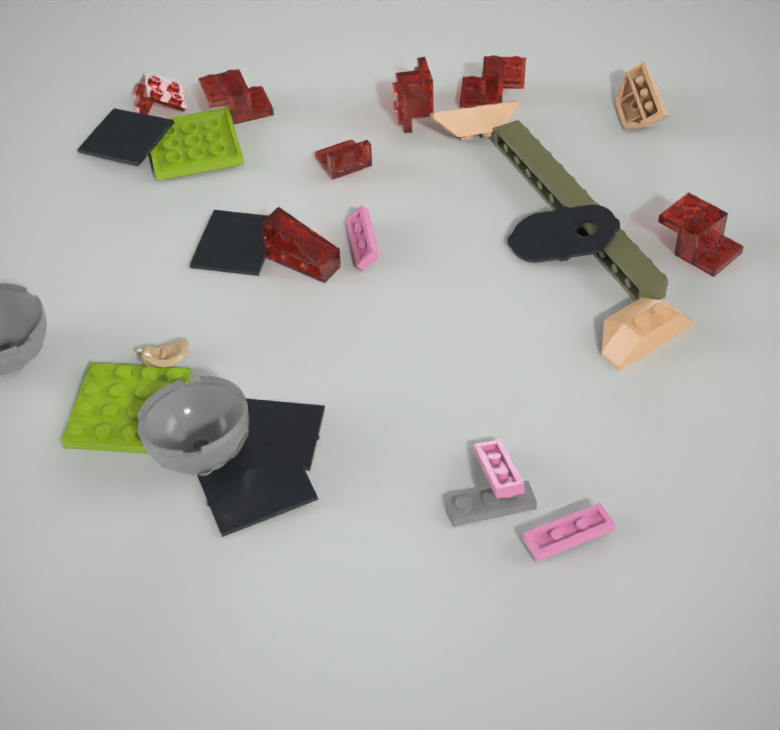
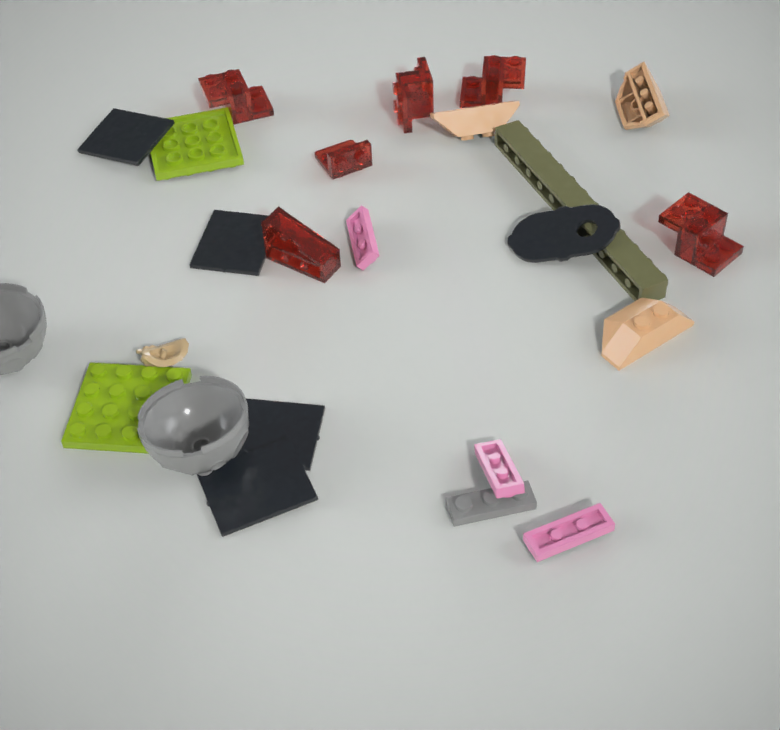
(158, 90): clear red bracket -> none

